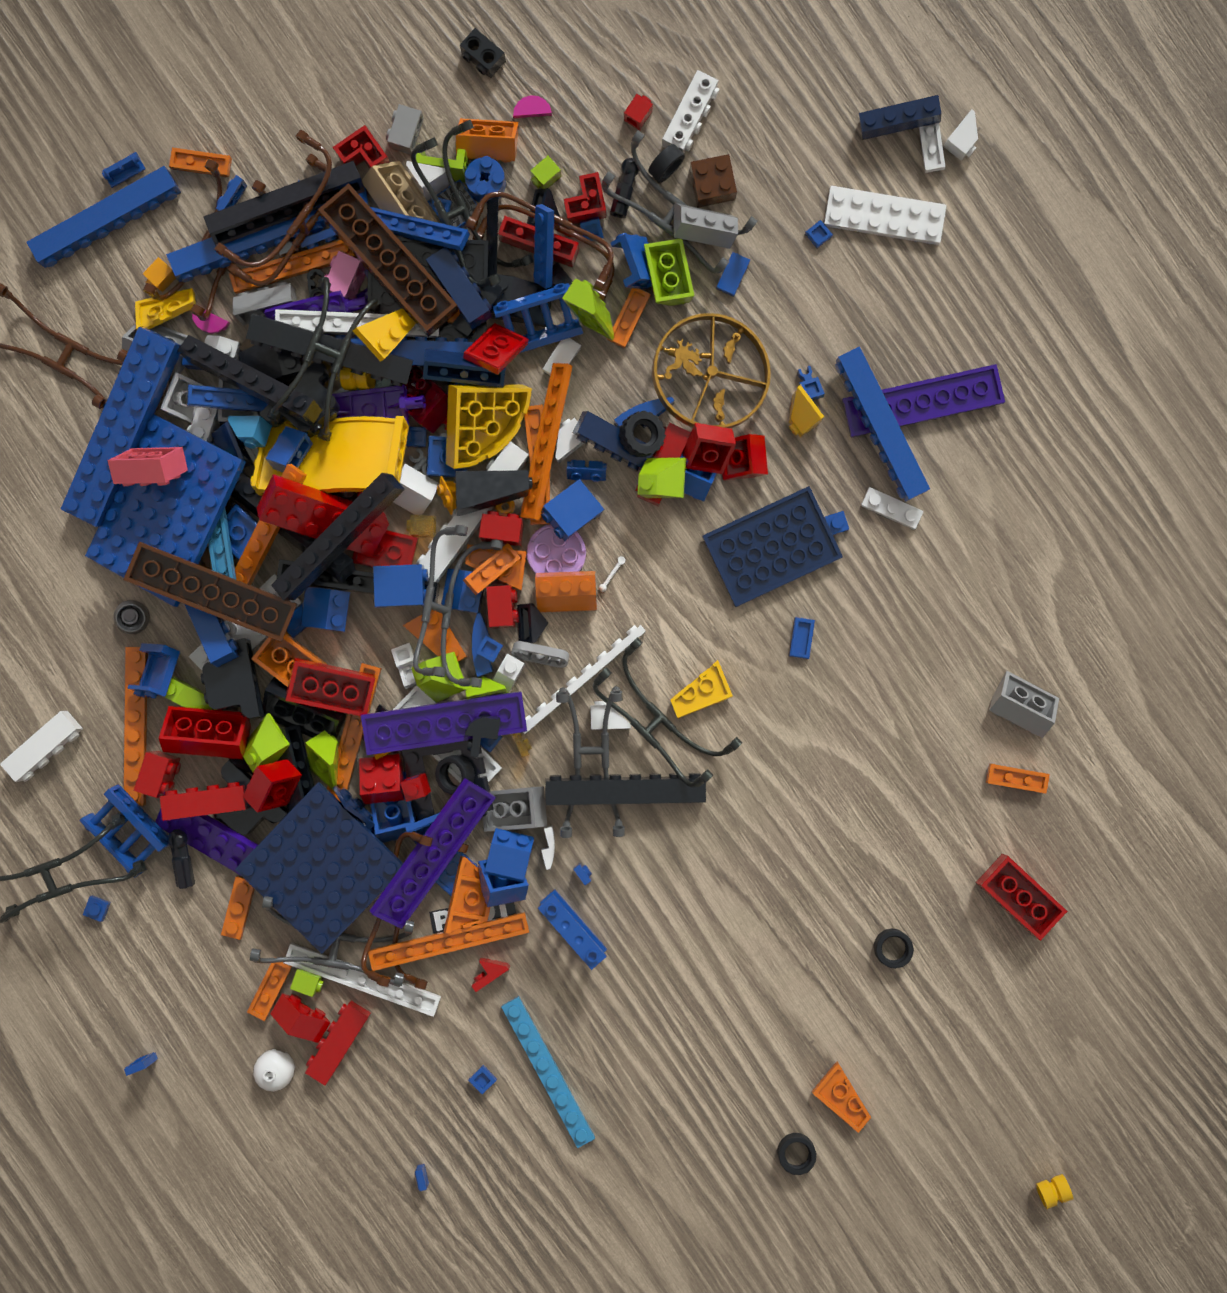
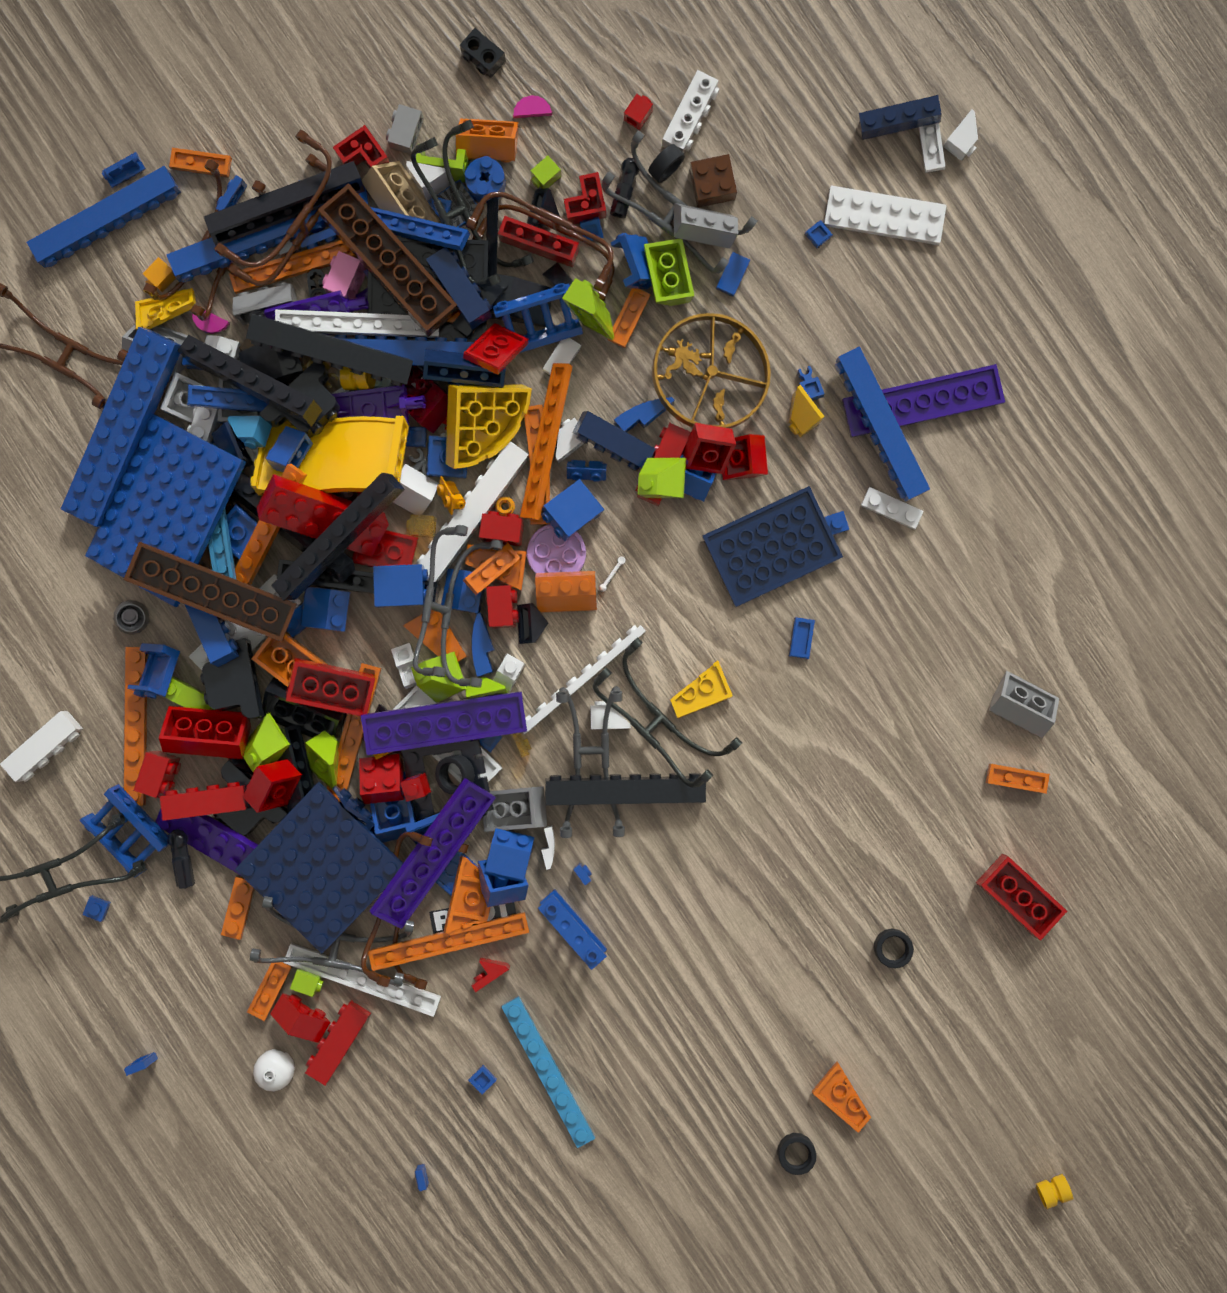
(148, 466): coral brick -> none
(314, 345): pearl dark grey bar -> none
(385, 332): yellow wing -> none
(481, 726): black brick -> none
(489, 488): black slope -> none
(489, 649): blue plate -> none
(530, 652): light grey beam -> none
(543, 245): blue plate -> none
(657, 434): black tyre -> none

